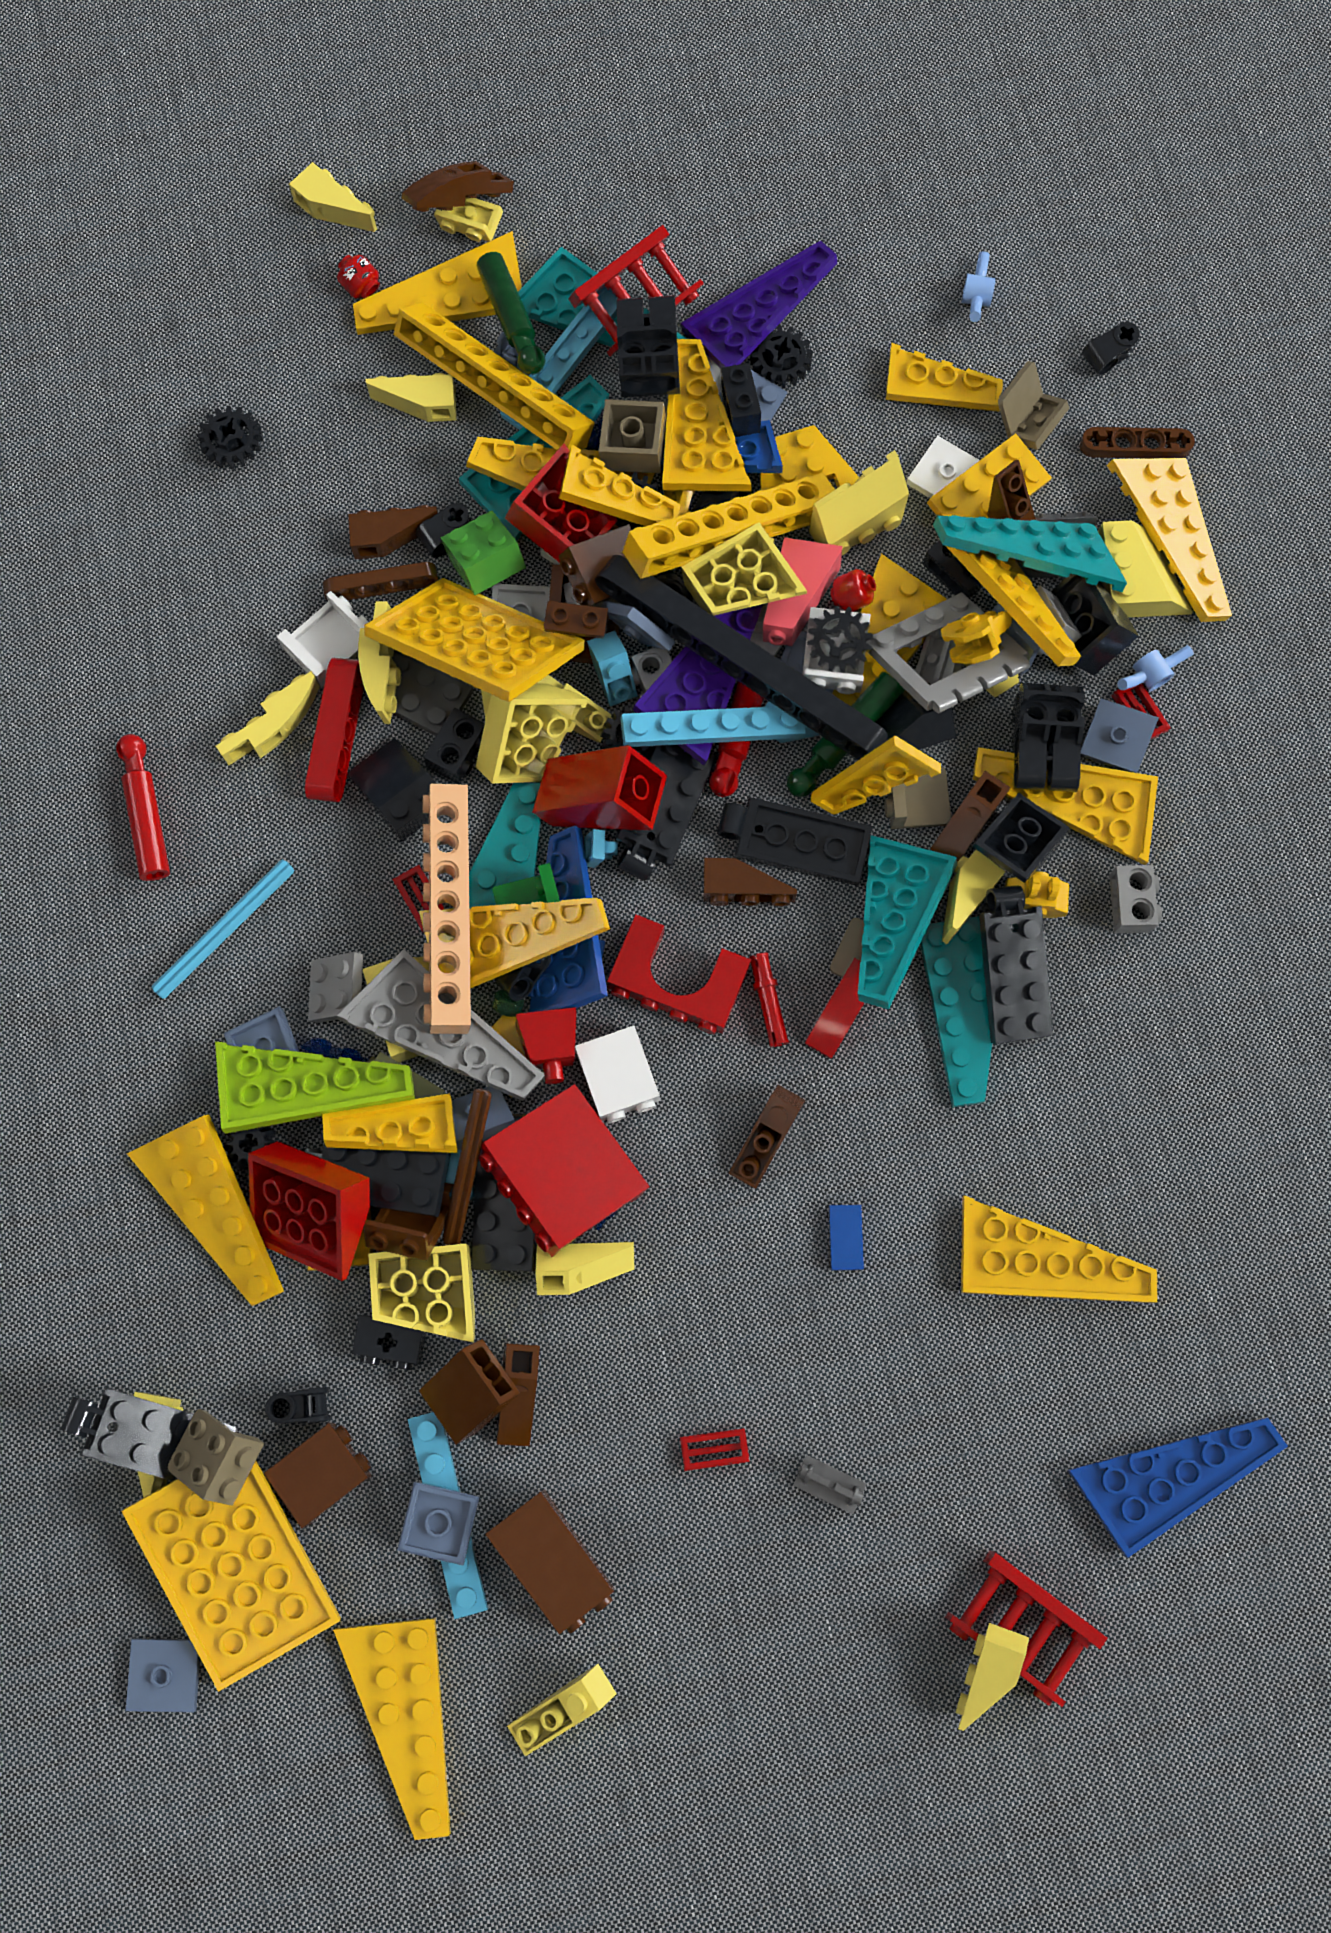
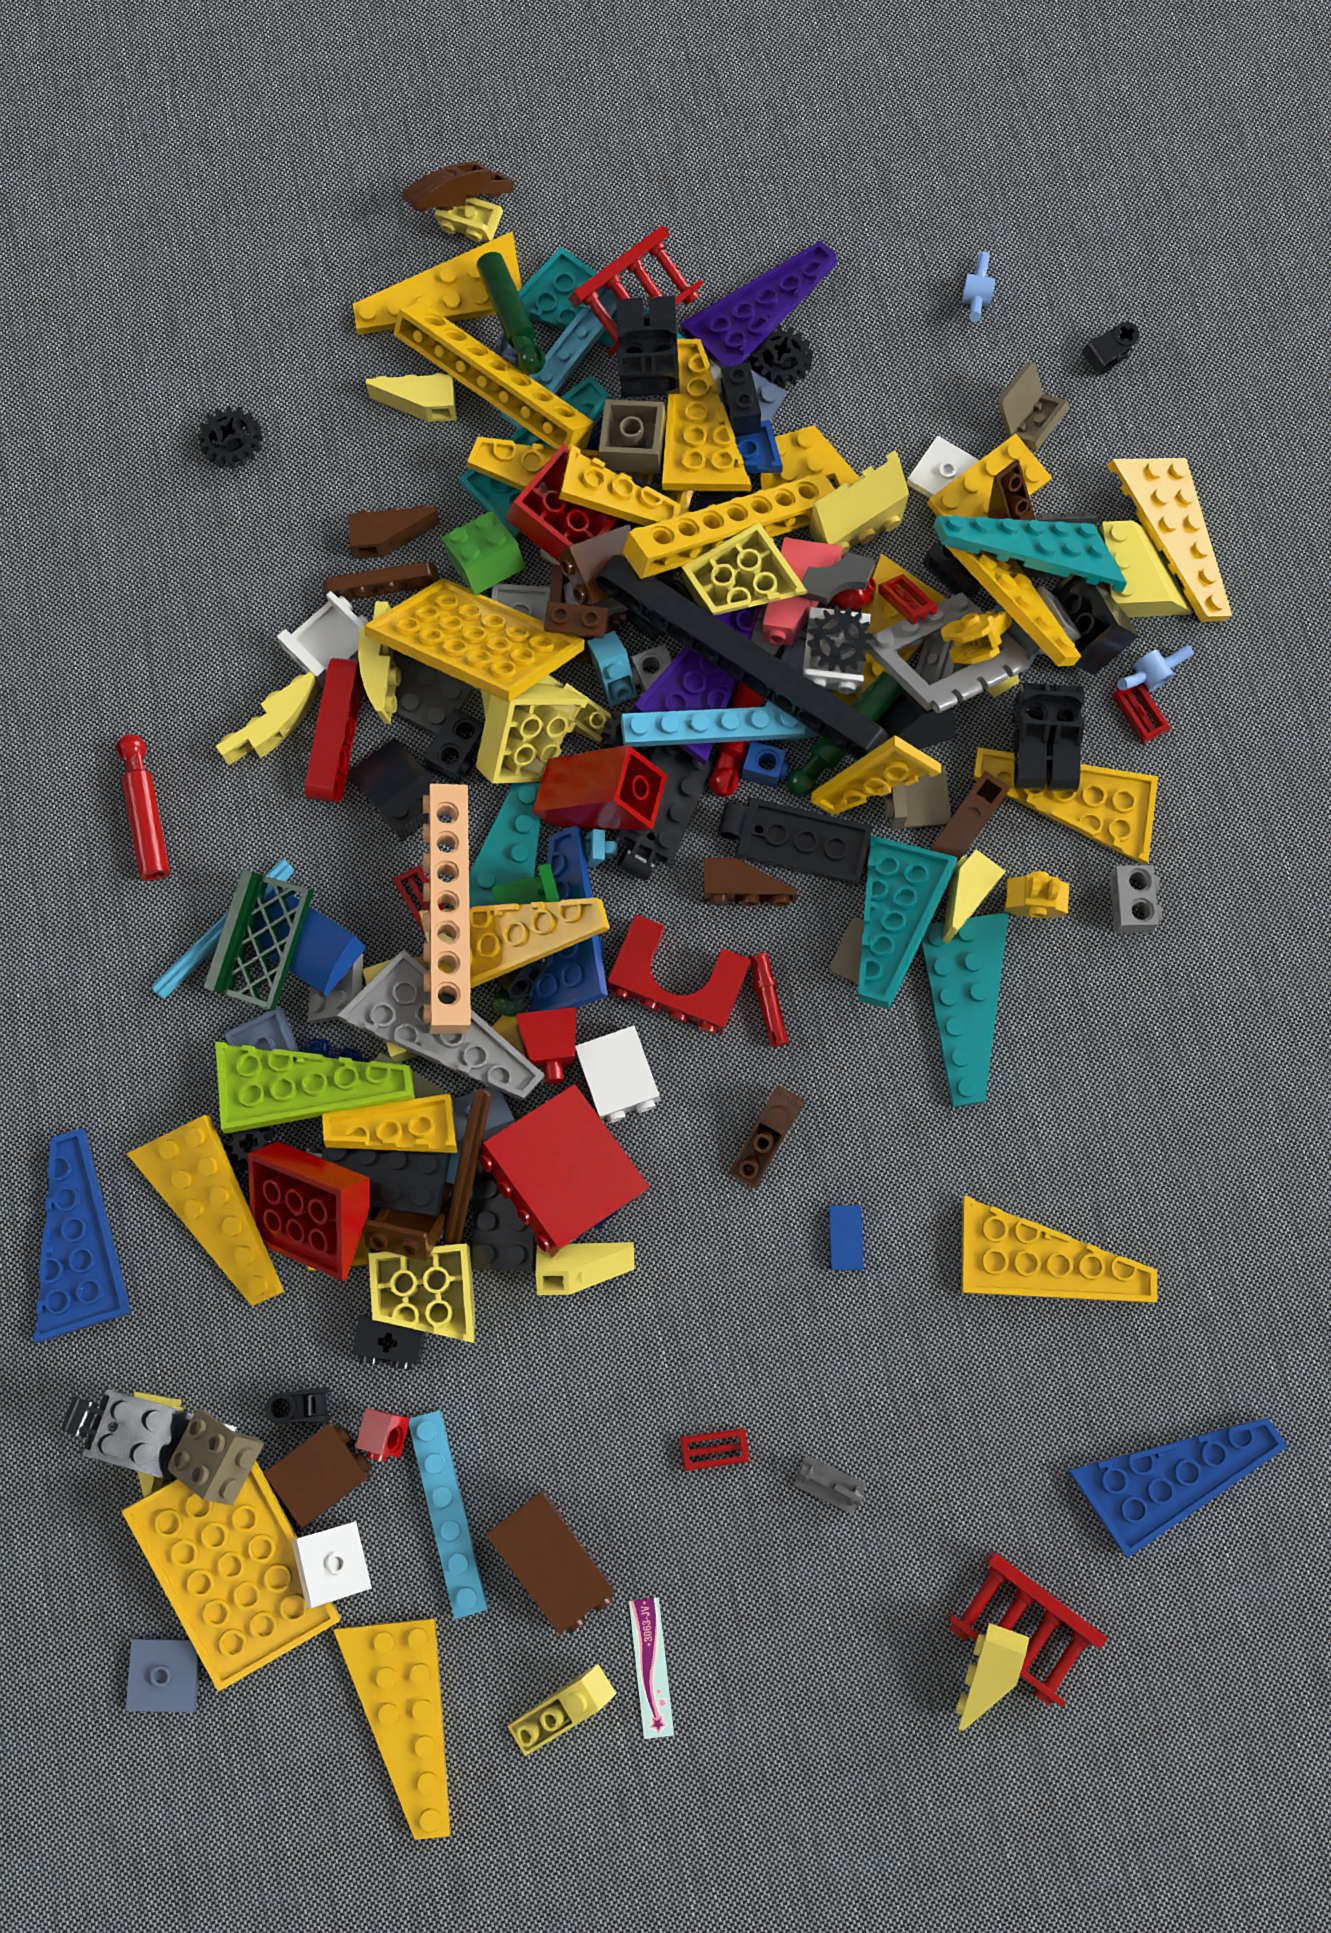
(78, 1253): none -> blue wing
(240, 933): none -> dark green fence
(322, 950): none -> blue slope
(329, 201): light yellow slope -> none
(331, 1564): none -> white plate
(358, 276): red head -> none
(382, 1434): none -> brick
(433, 529): black piece -> none
(438, 1523): sand blue plate -> none
(469, 1391): reddish brown brick -> none
(517, 1417): reddish brown slope -> none
(638, 626): sand blue plate -> none
(651, 1668): none -> sticker
(758, 753): none -> blue brick
(838, 1014): red slope -> none
(849, 573): none -> dark grey tile
(903, 601): none -> red tile
(939, 383): yellow wing -> none
(1015, 967): black hinge -> none
(1021, 838): black slope -> none
(1118, 736): sand blue plate -> none
(1137, 446): reddish brown beam -> none

